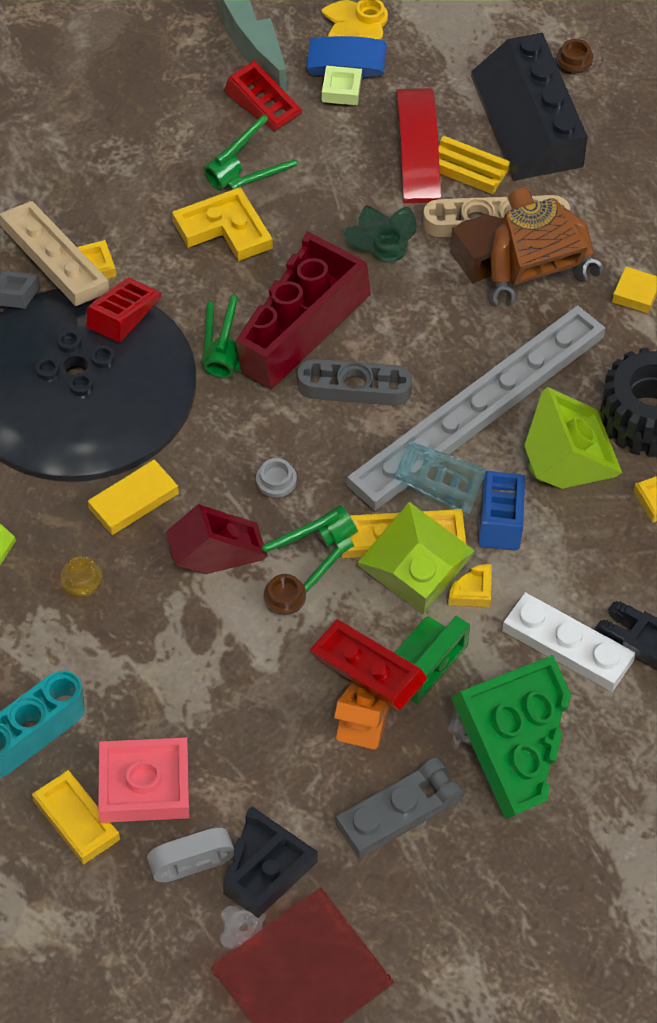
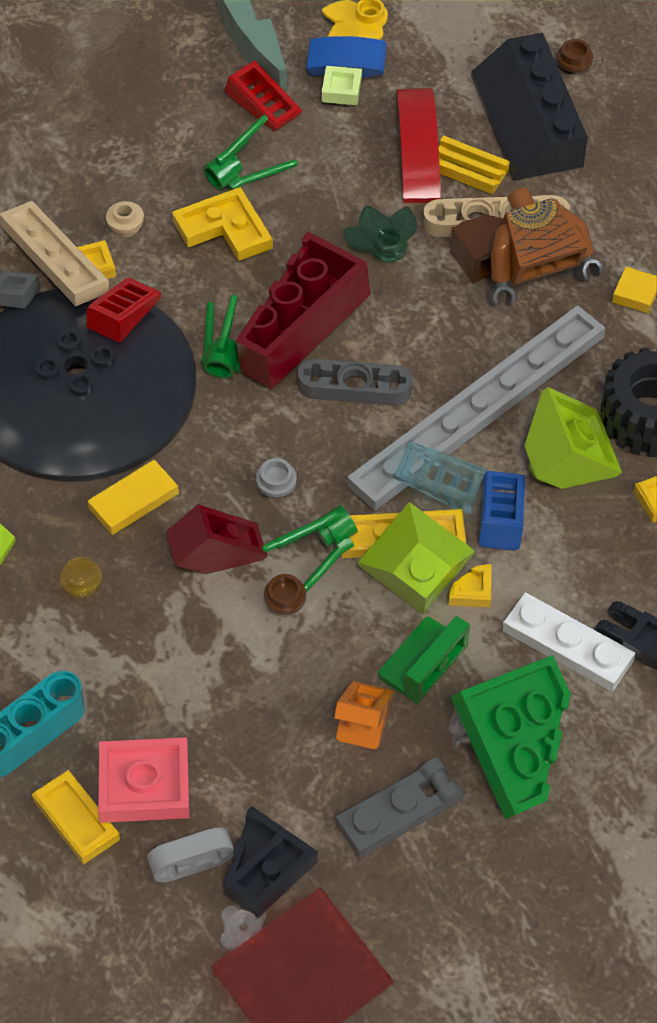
(125, 218): none -> tan plate
(368, 664): red plate -> none

